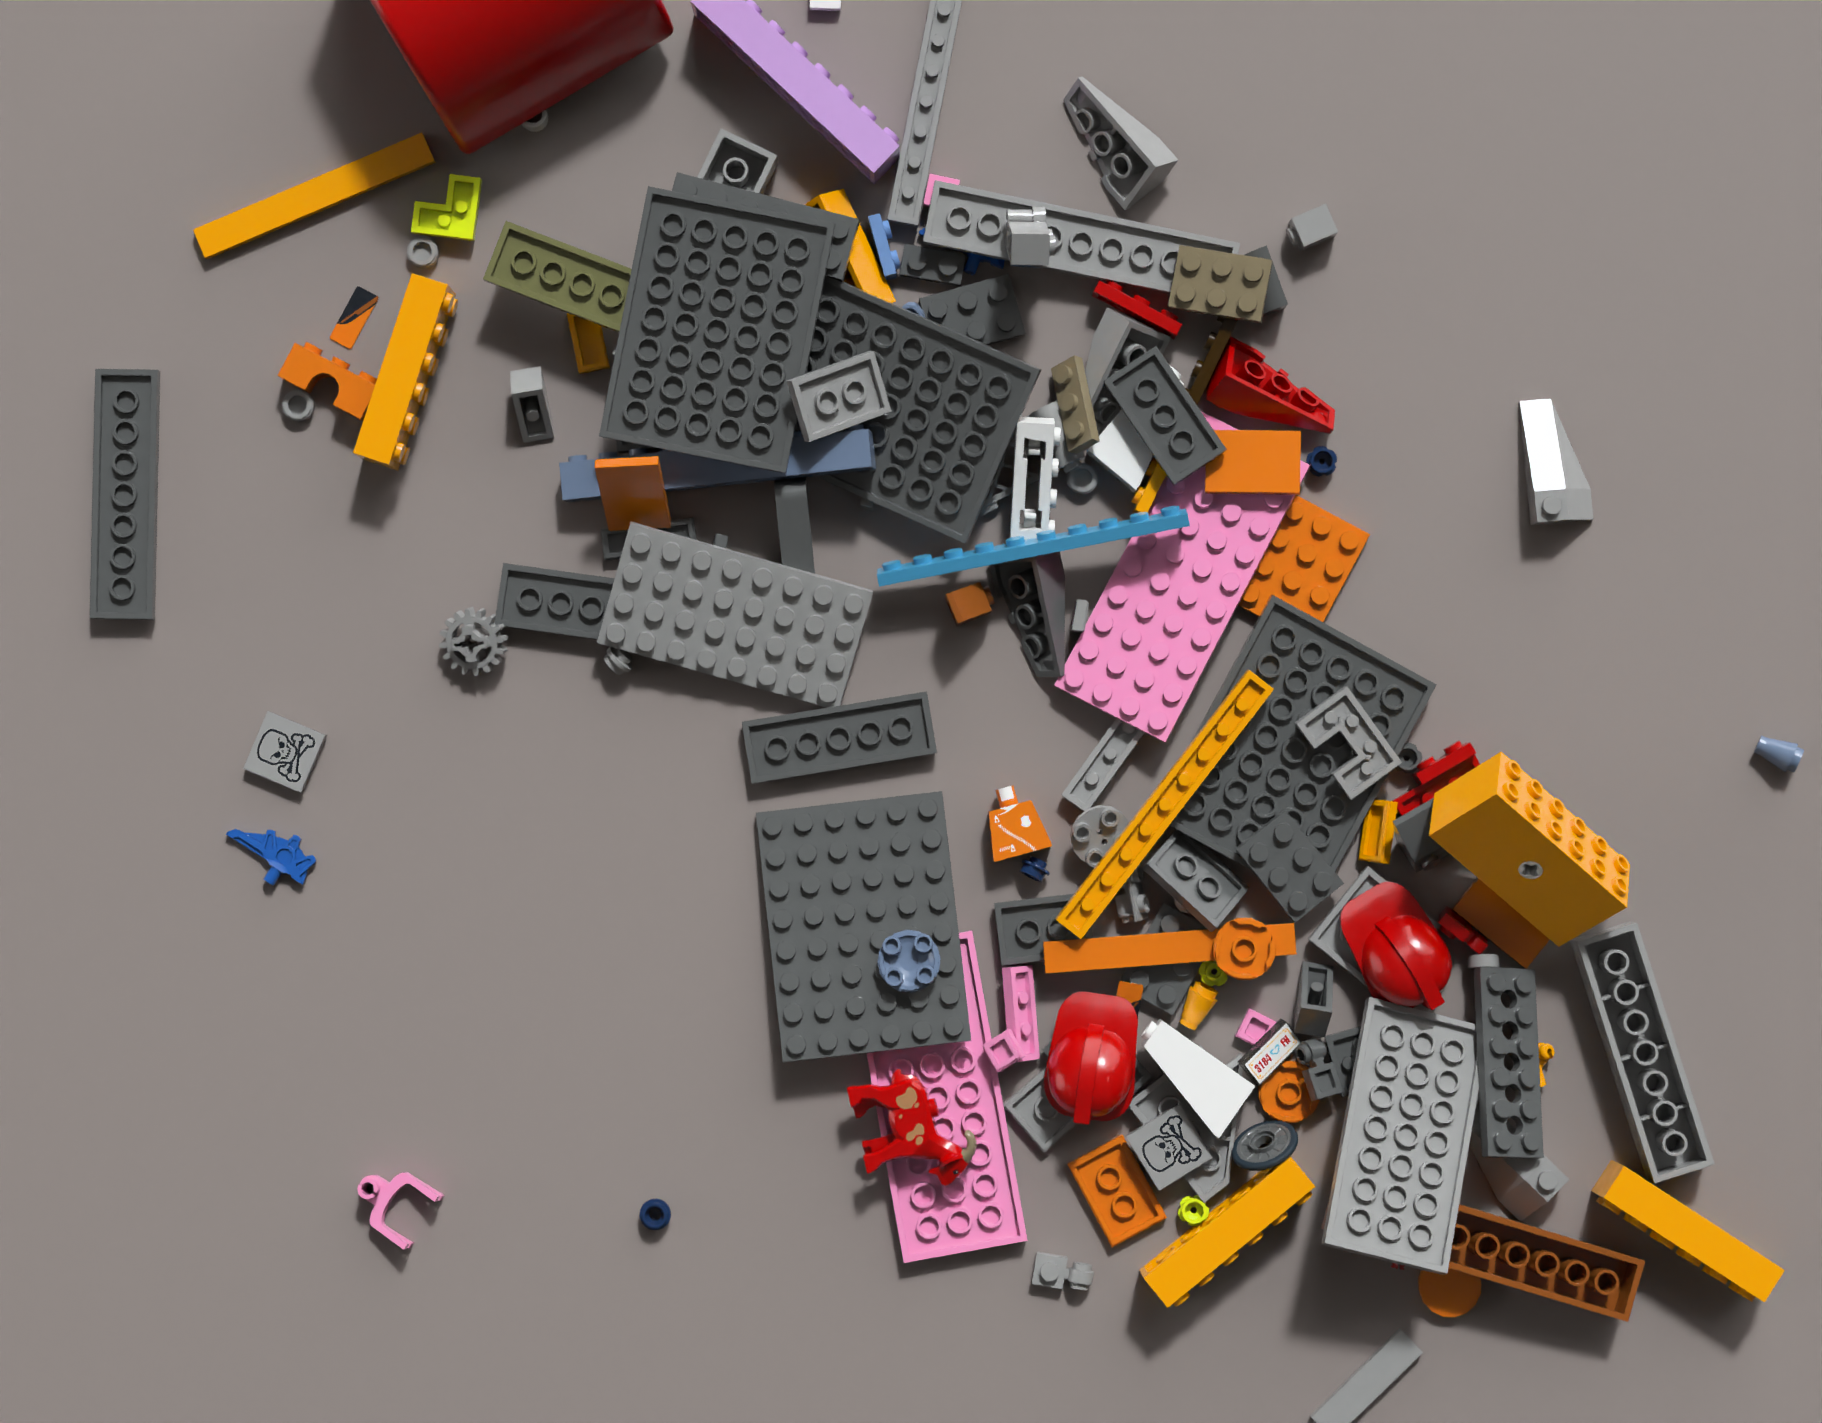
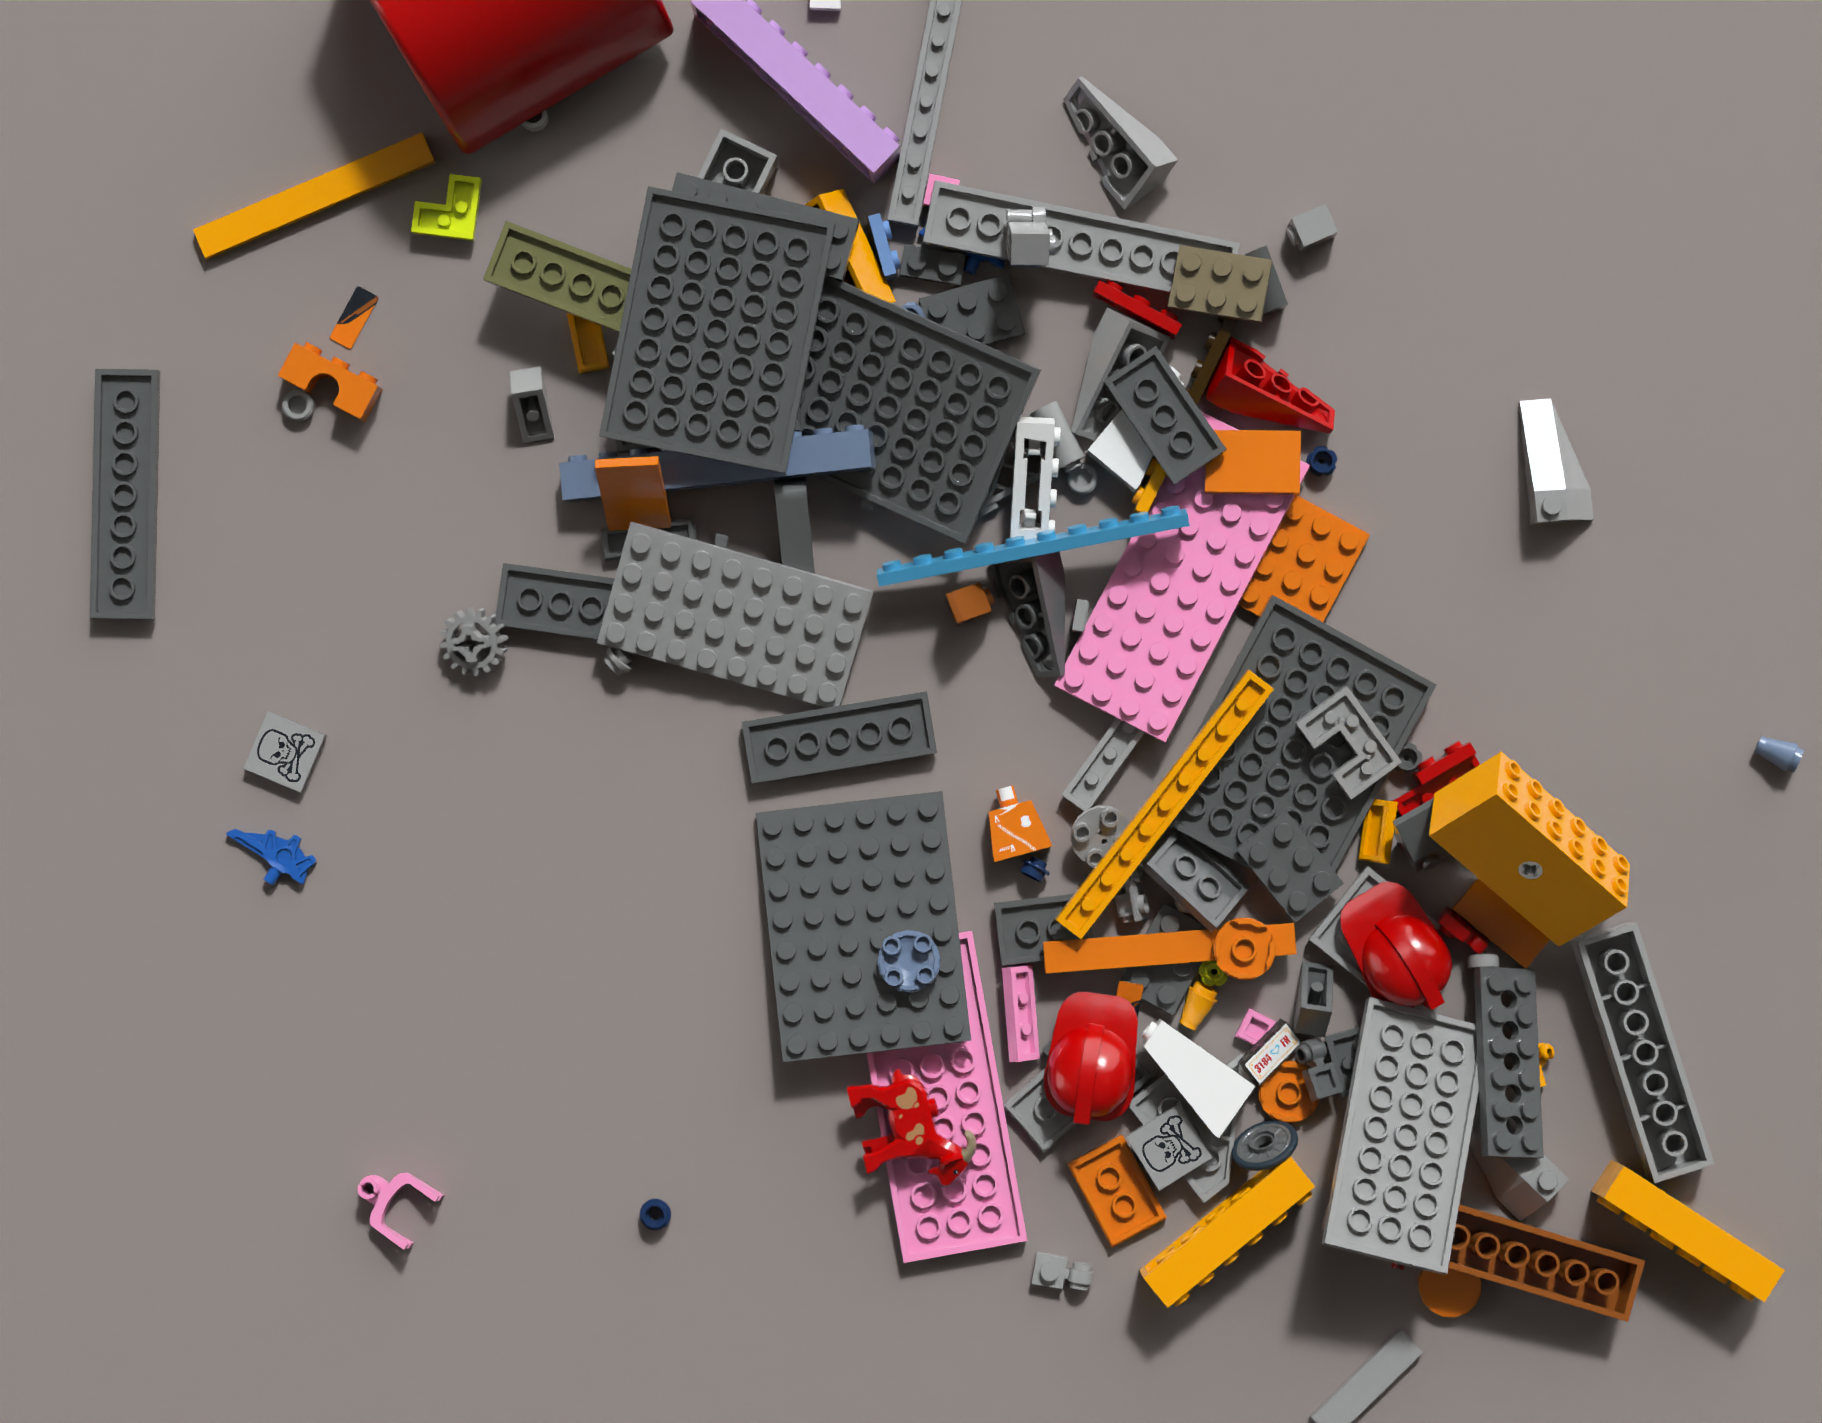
(405, 372): light orange brick -> none
(423, 252): light grey tile -> none
(839, 396): light grey plate -> none
(1003, 1050): bright pink tile -> none
(1075, 404): dark tan plate -> none
(1196, 1218): neon yellow plate -> none

